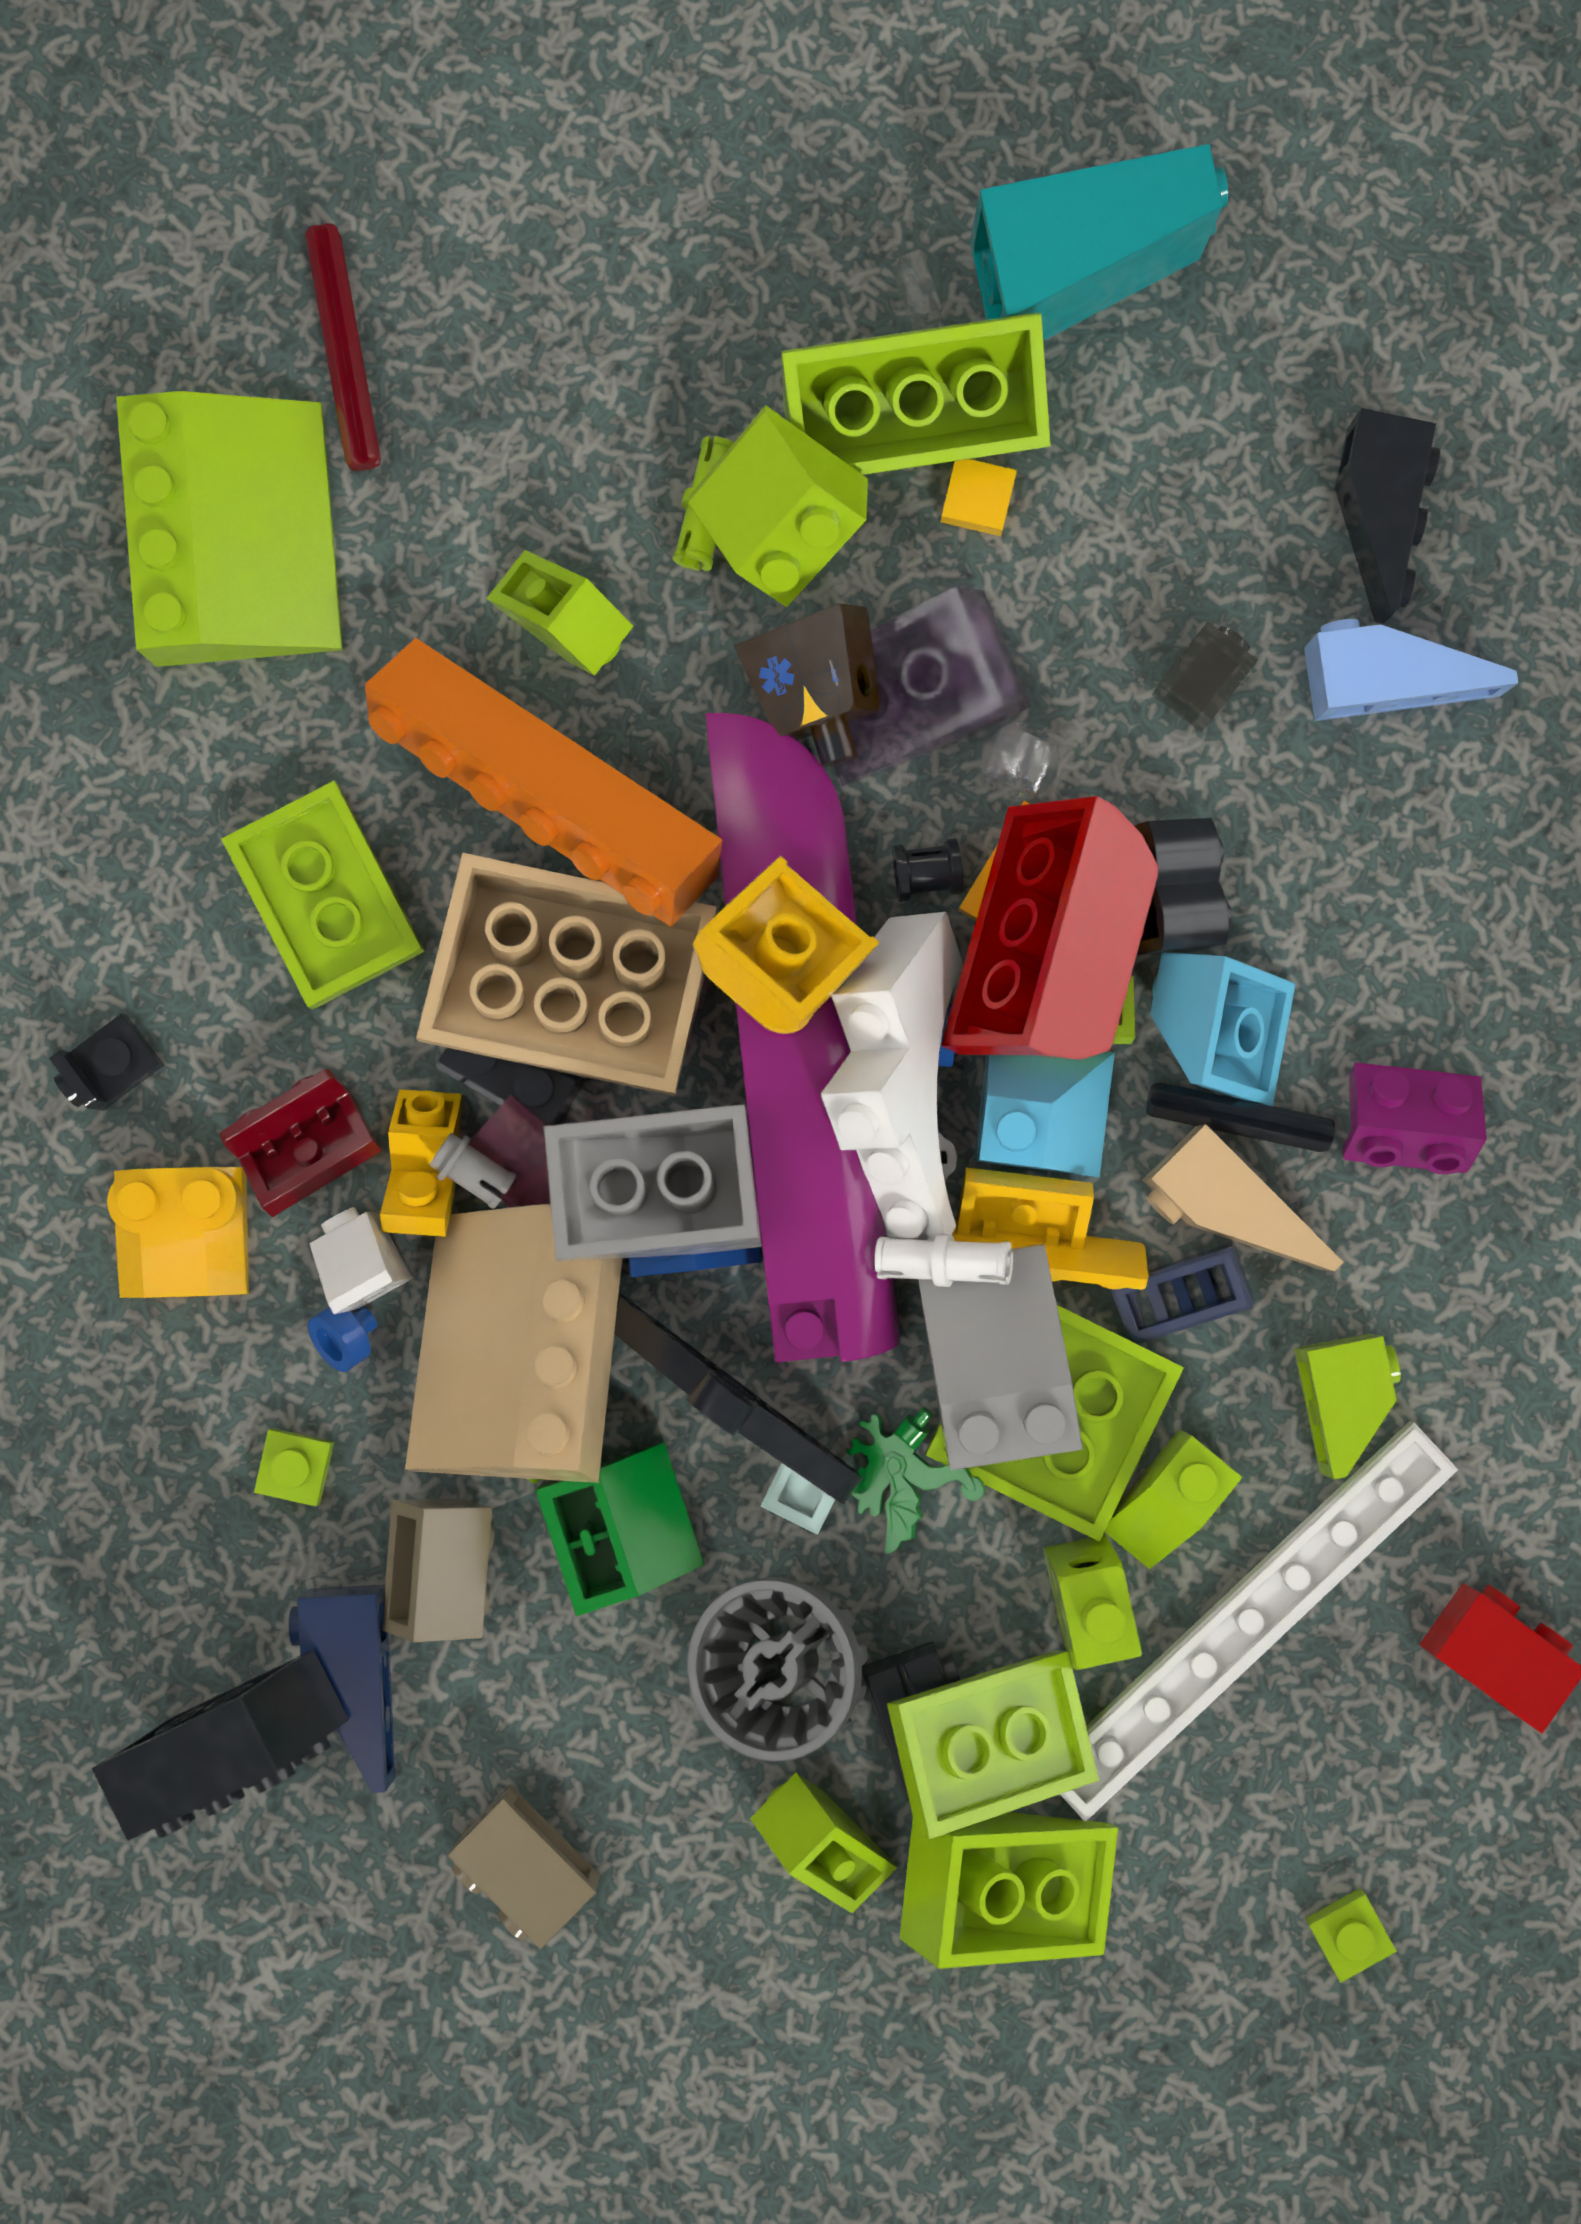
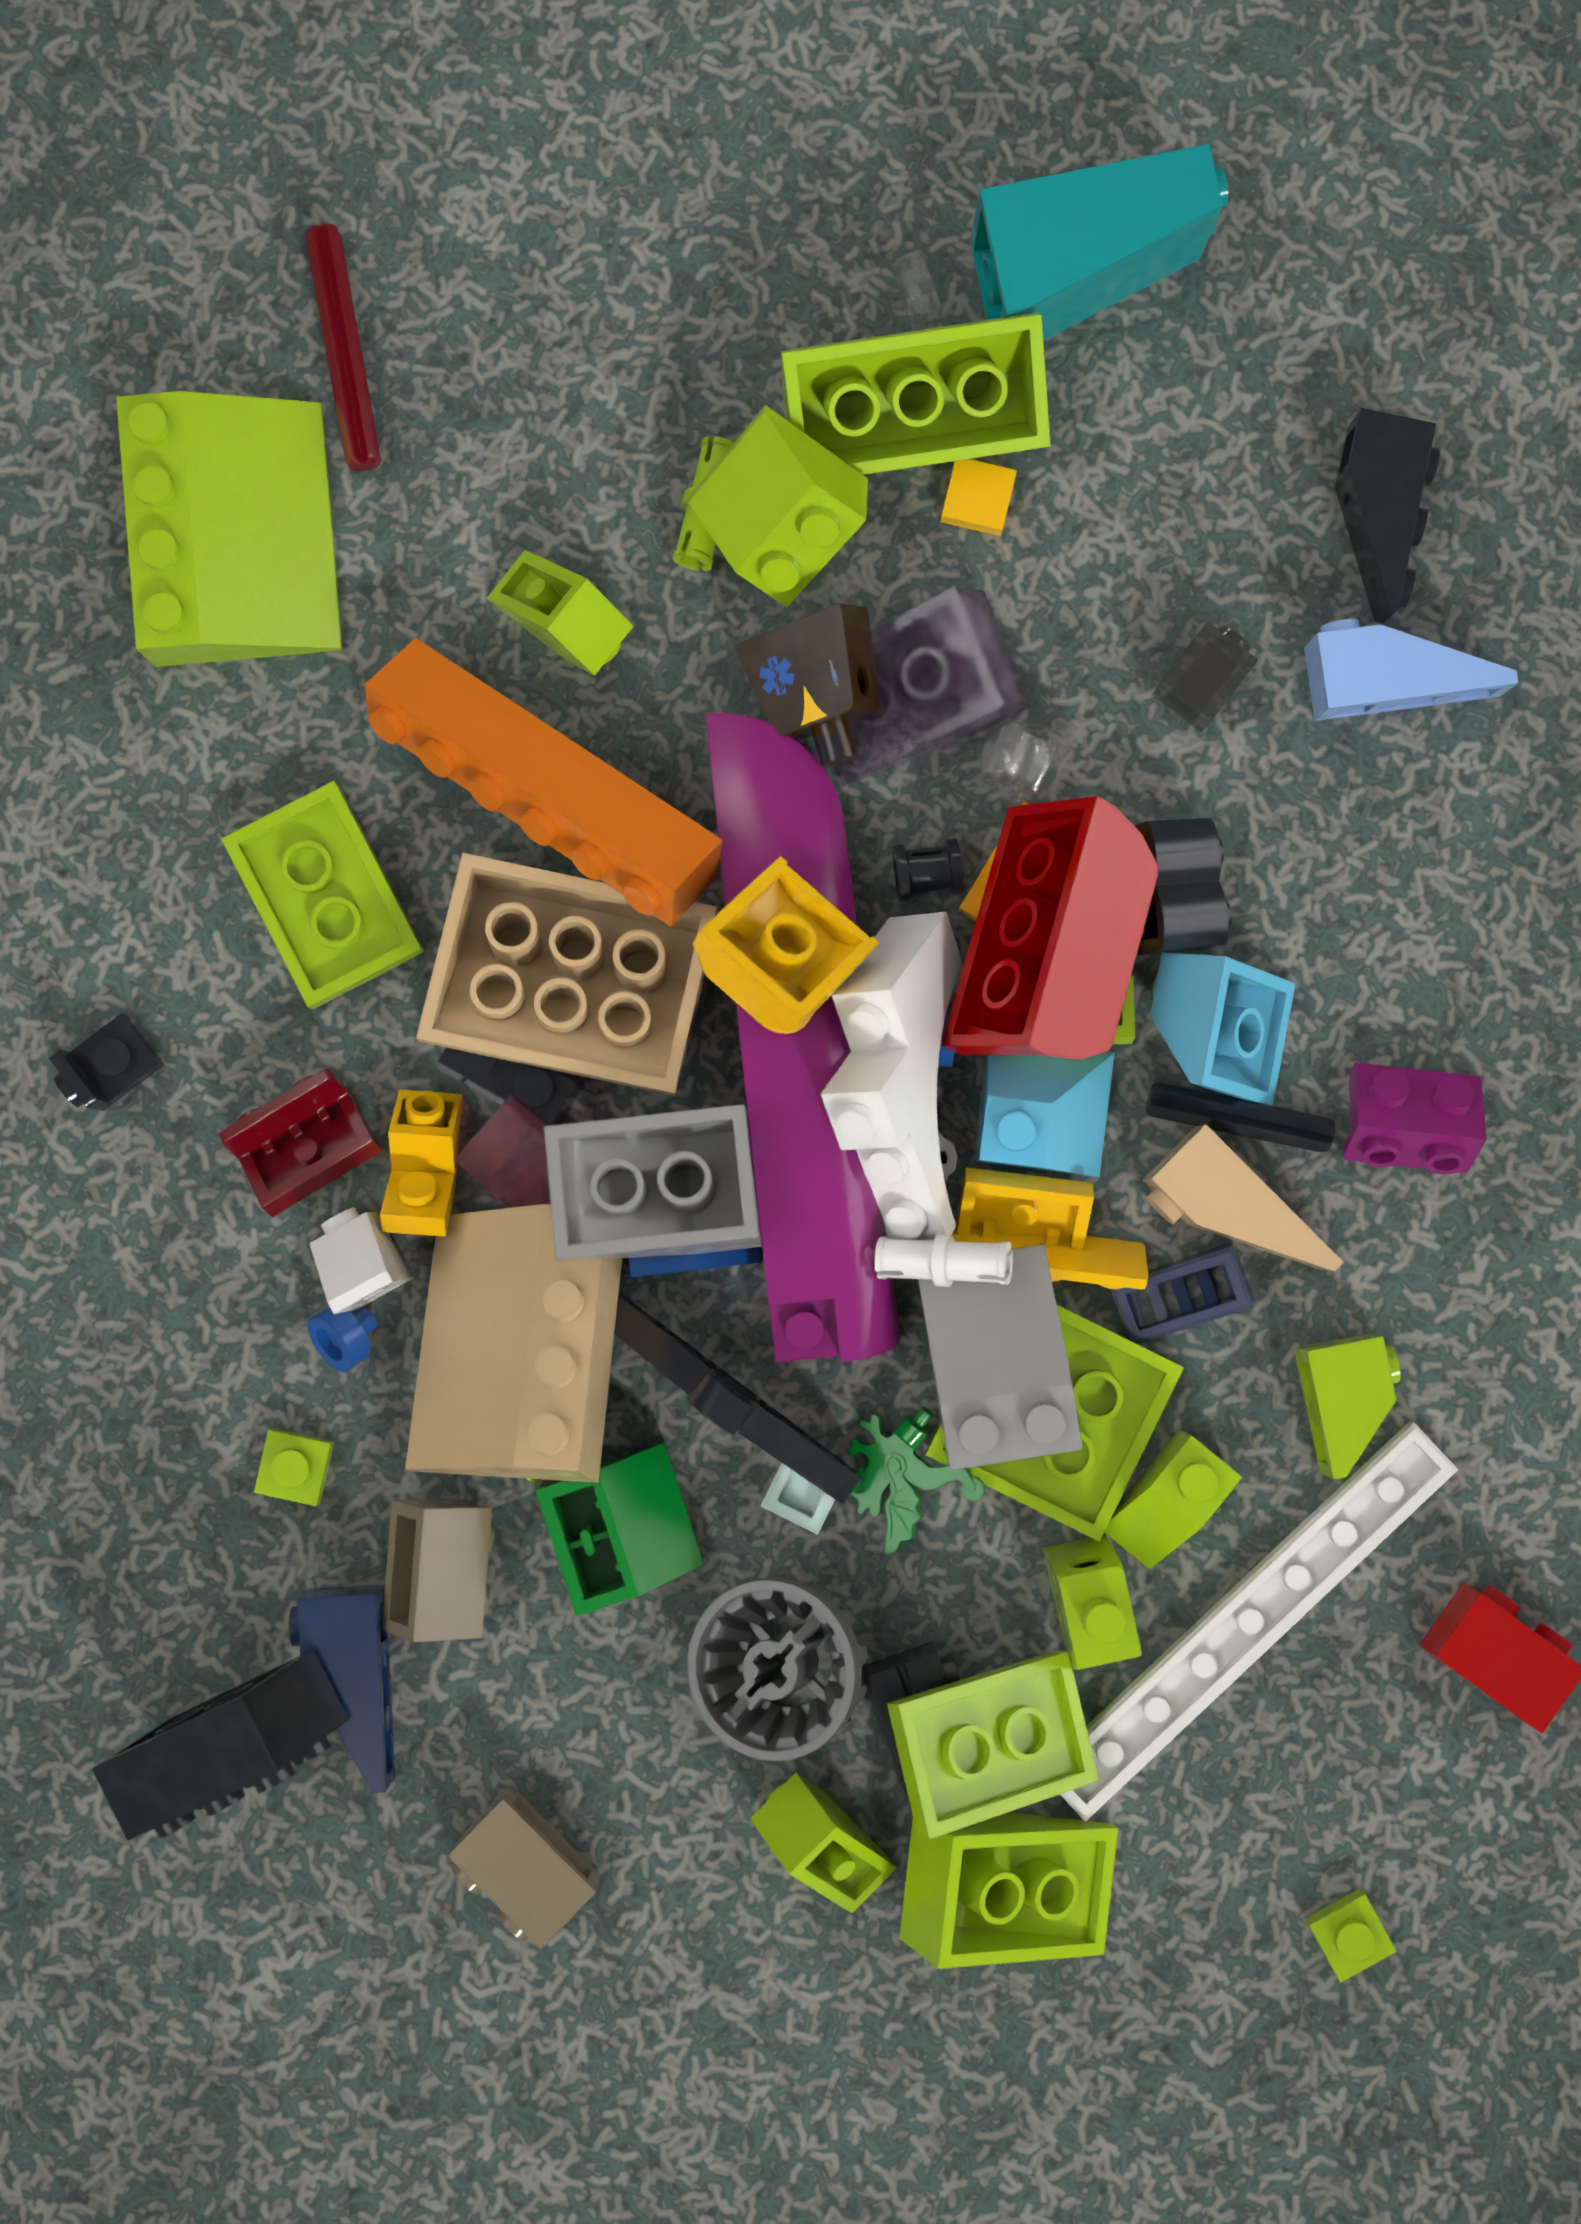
(180, 1231): yellow slope -> none
(472, 1170): light grey pin -> none

